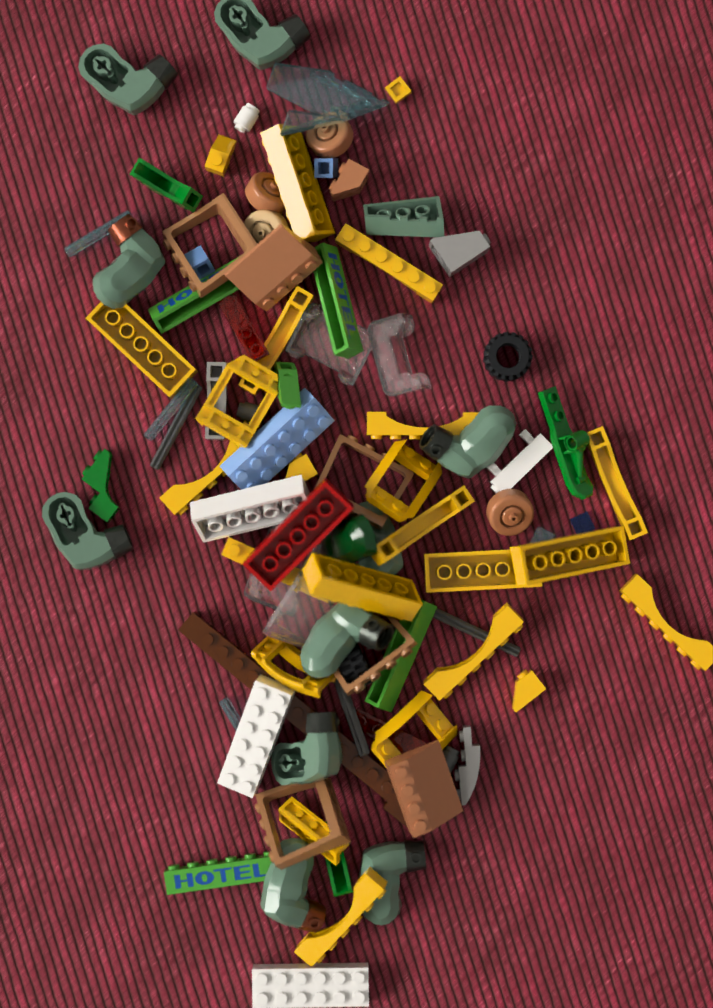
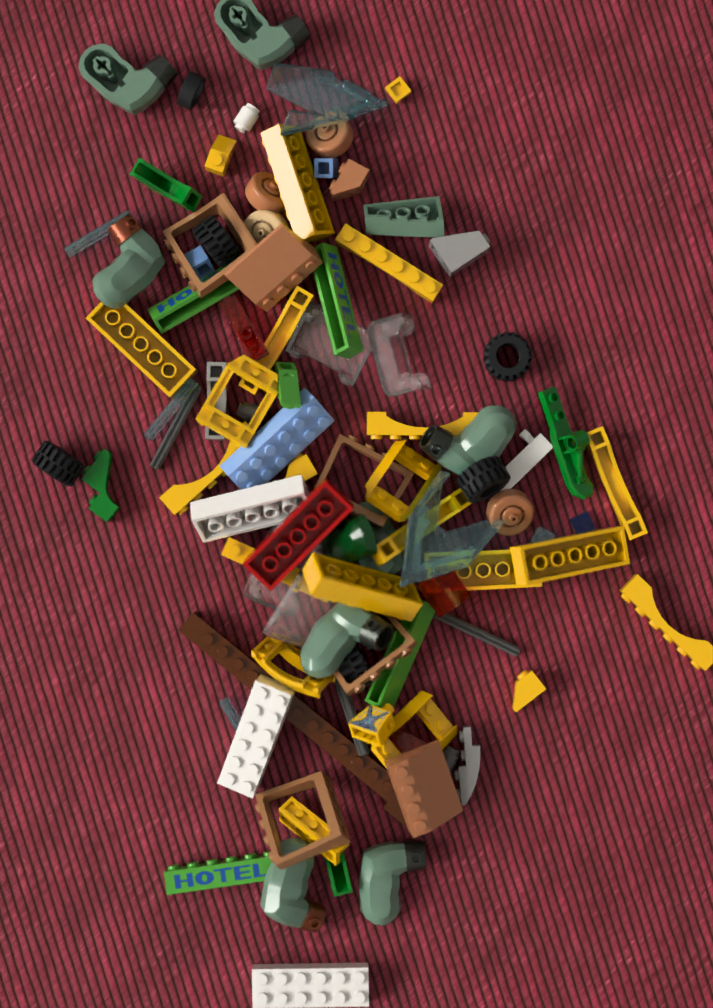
(57, 463): none -> black tyre
(78, 537): sand green piece -> none
(191, 90): none -> black tyre
(216, 241): none -> black tyre
(313, 758): sand green piece -> none
(366, 890): yellow arch -> none
(373, 724): none -> yellow torso
(433, 550): none -> clear light blue windscreen
(444, 592): none -> clear red slope
(445, 678): yellow arch -> none
(483, 479): none -> black tyre

